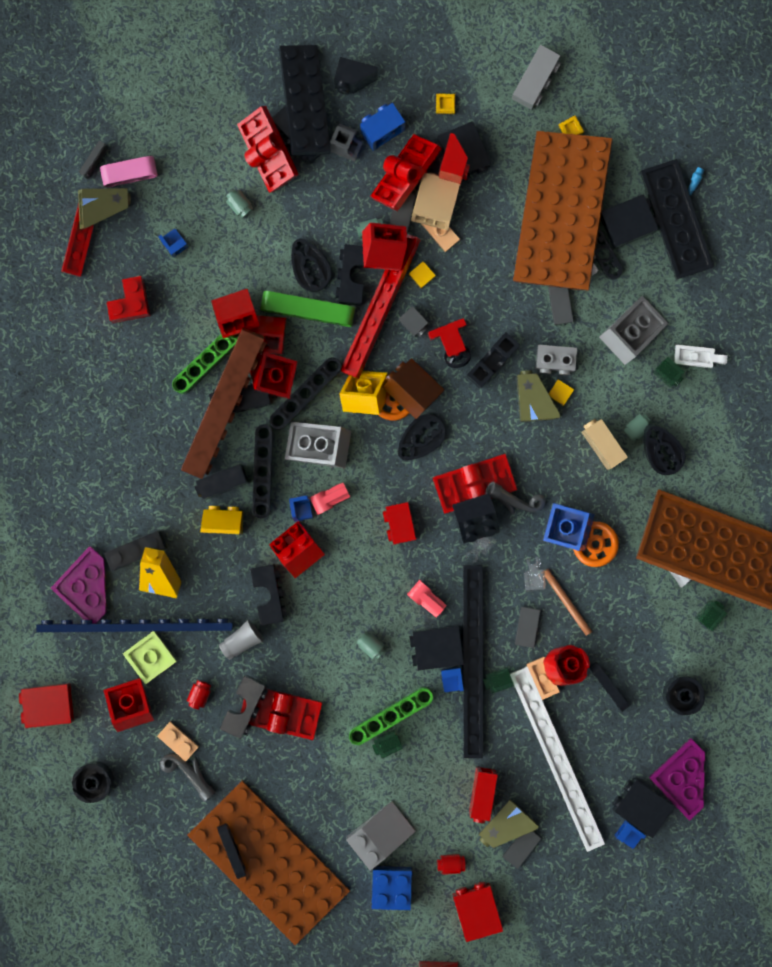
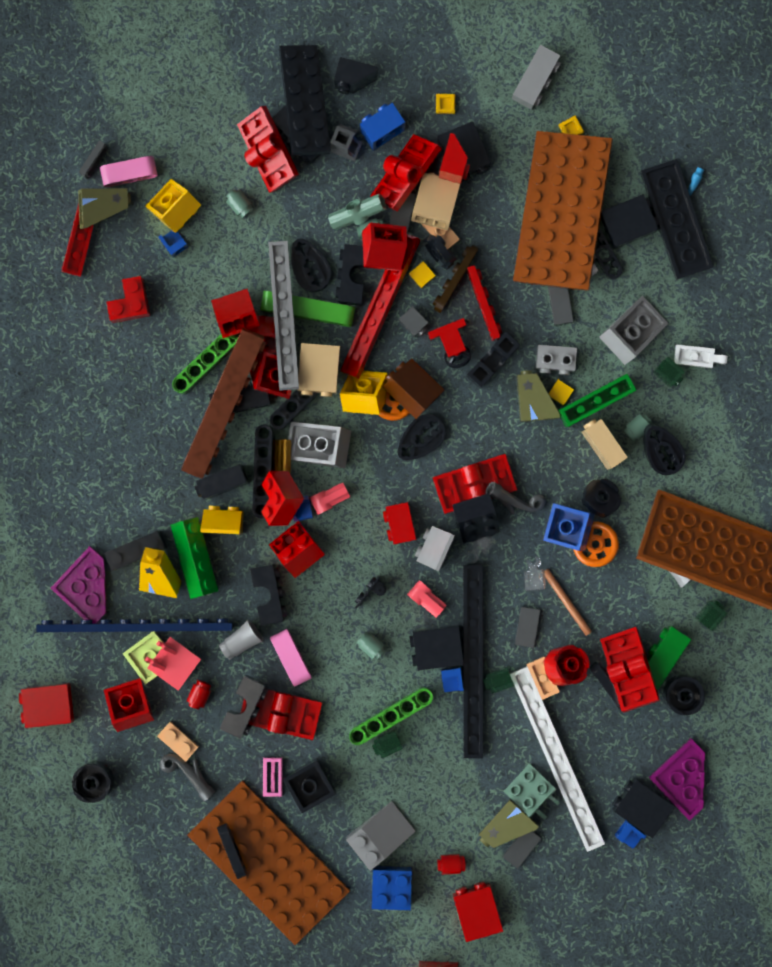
(173, 205): none -> yellow slope
(173, 663): none -> coral plate
(194, 557): none -> green brick
(280, 777): none -> bright pink tile
(282, 455): none -> pearl gold tile
(283, 315): none -> light grey plate
(283, 498): none -> red brick
(290, 657): none -> bright pink beam
(309, 785): none -> black brick
(318, 369): none -> tan brick
(357, 212): none -> sand green piece
(374, 585): none -> black hinge
(434, 548): none -> light grey slope
(438, 251): none -> black plate
(450, 285): none -> dark brown plate
(483, 794): red brick -> none
(487, 310): none -> red plate
(530, 791): none -> sand green plate
(596, 400): none -> green brick
(597, 506): none -> black plate
(629, 670): none -> red plate
(666, 653): none -> green brick

